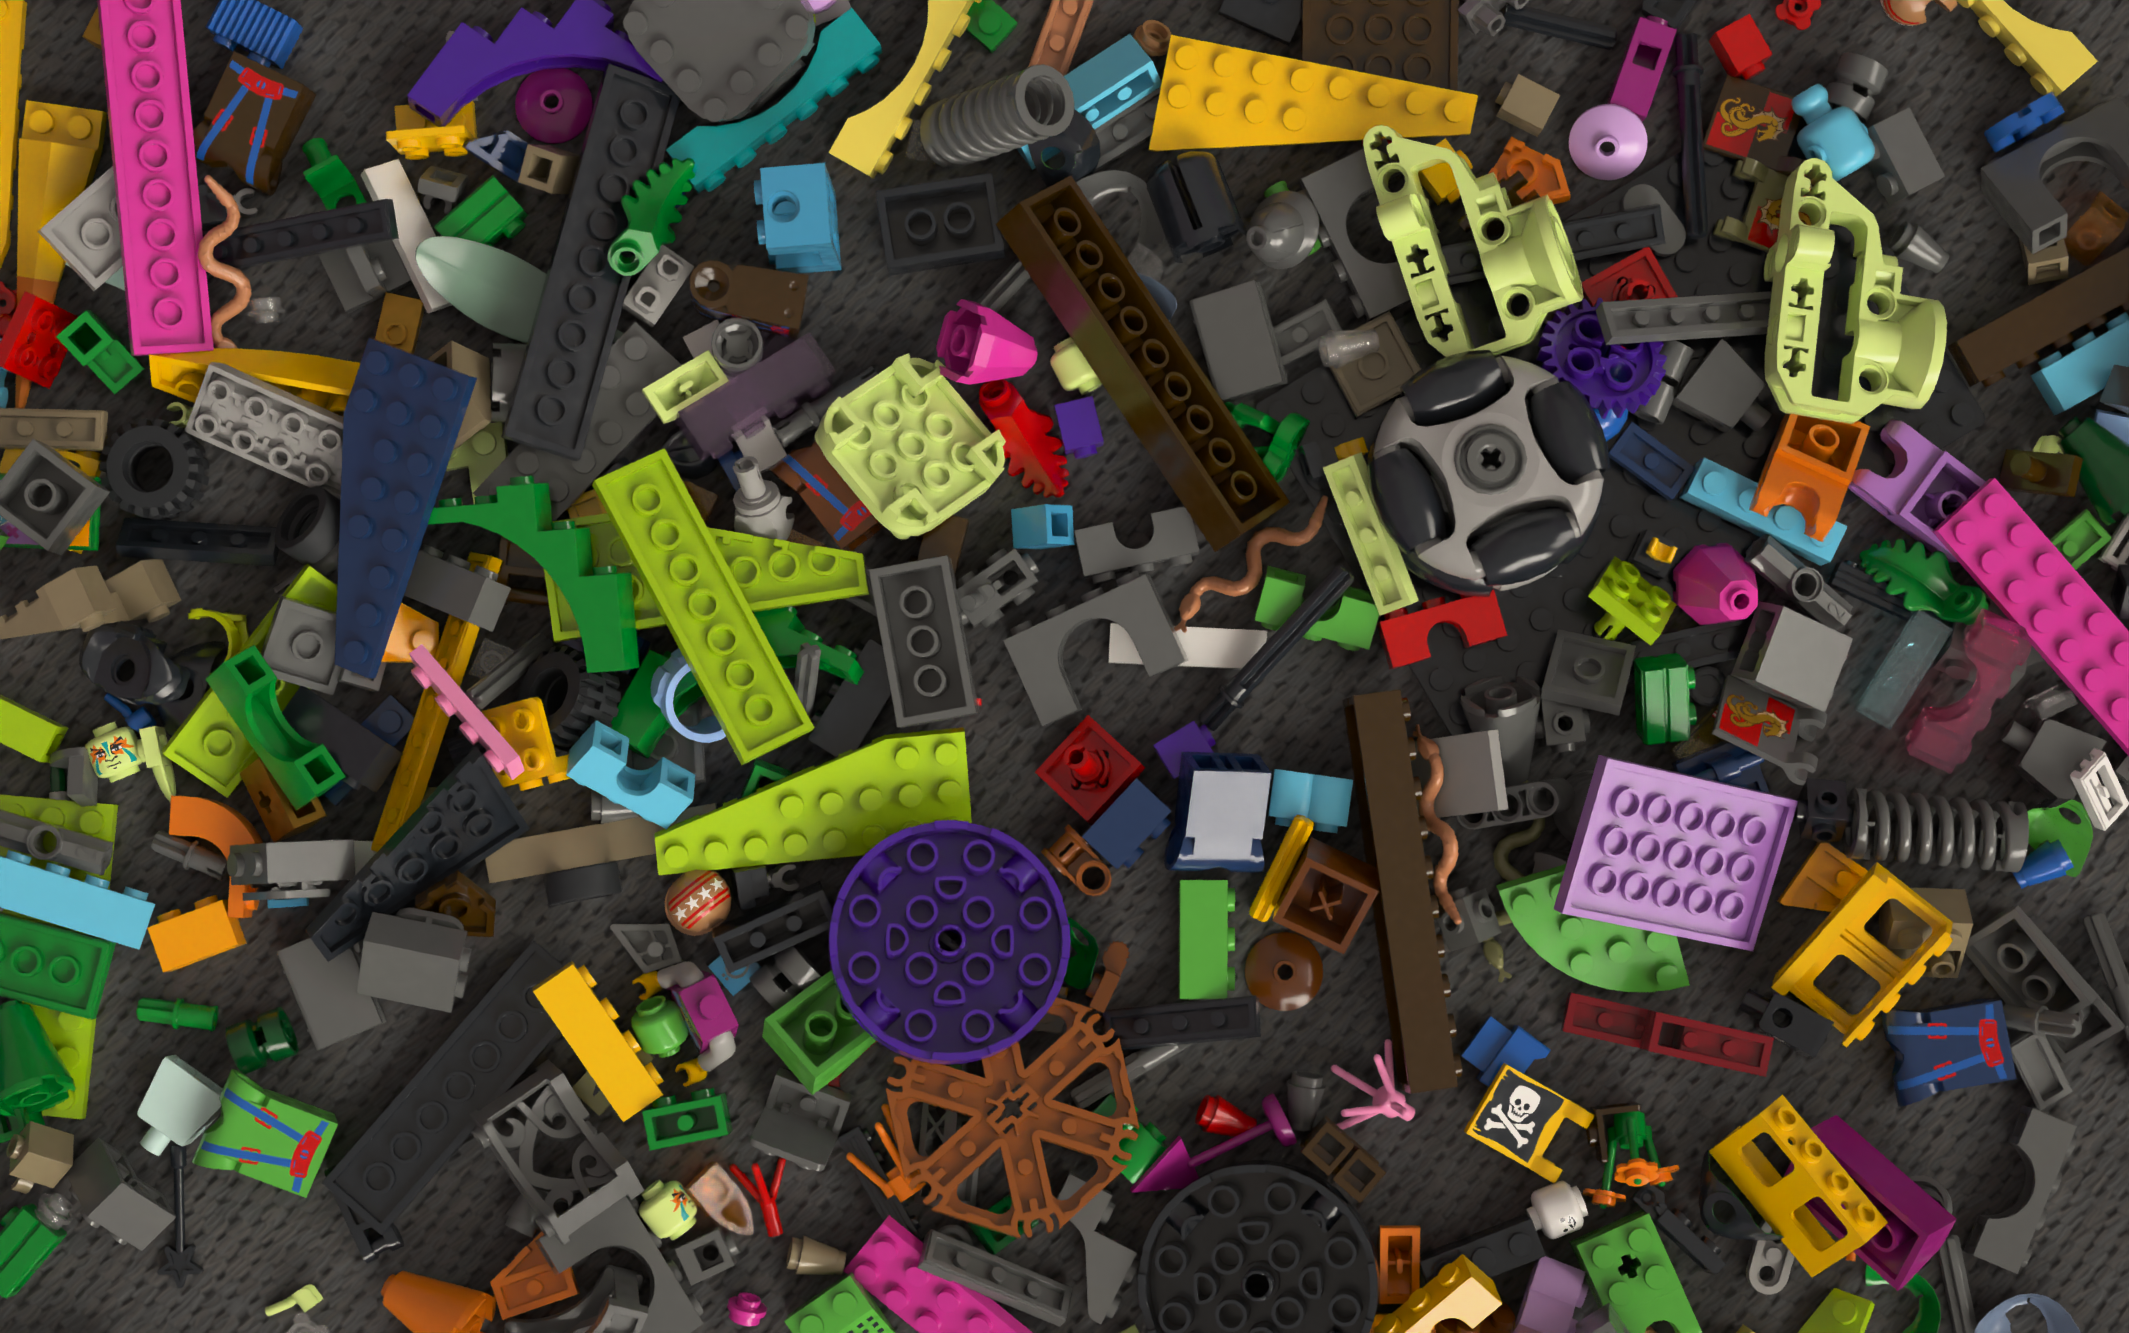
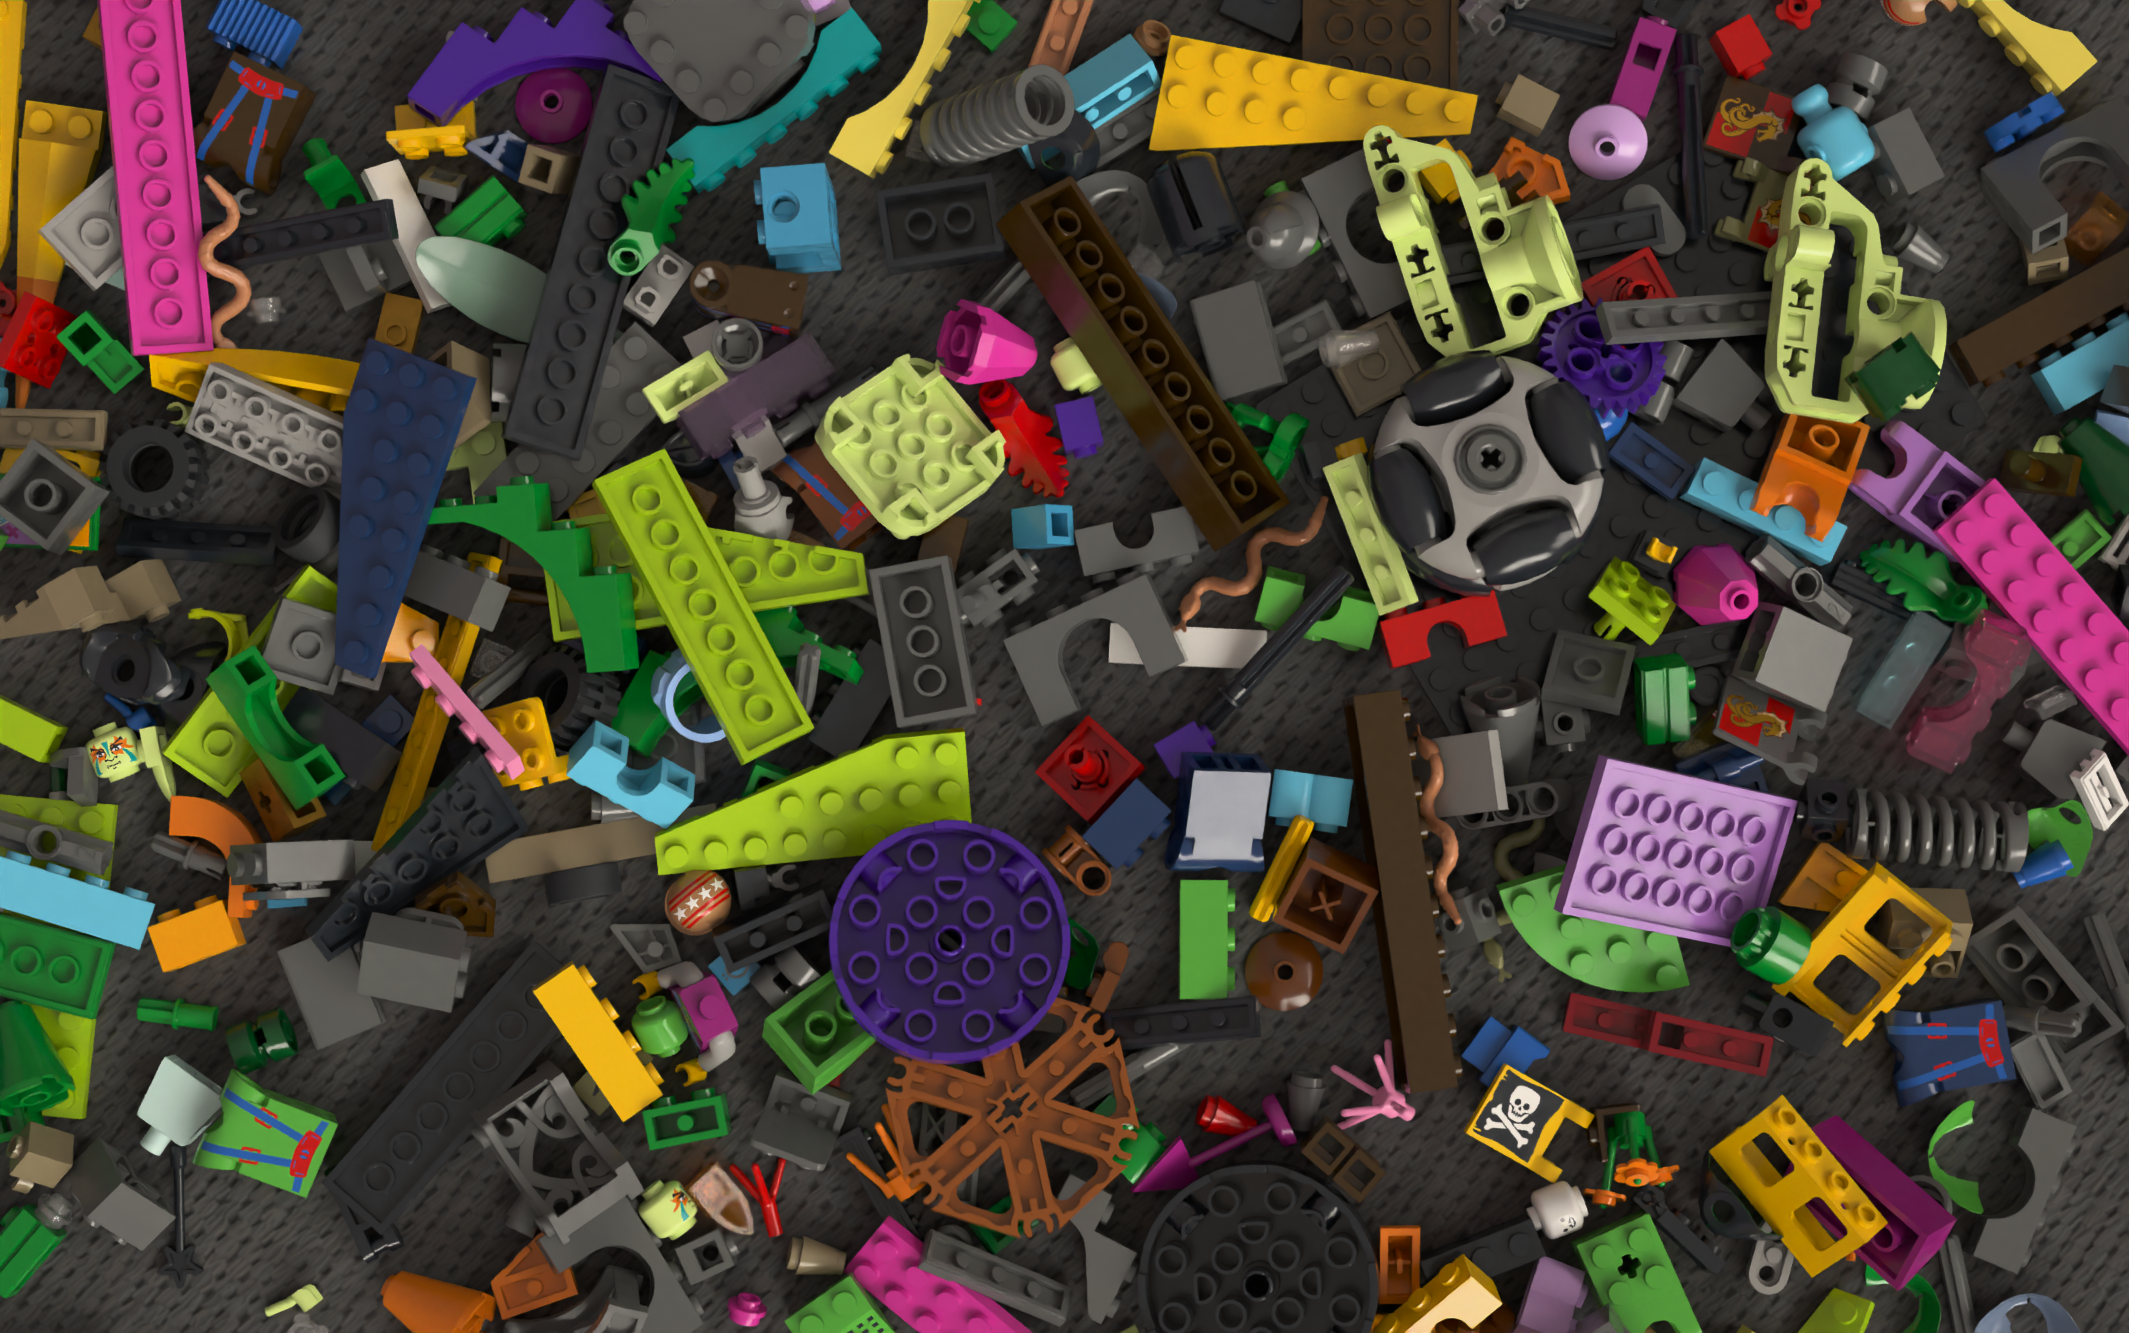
(1770, 944): none -> green piece
(1894, 375): none -> dark green brick
(1961, 1191): none -> bright green piece

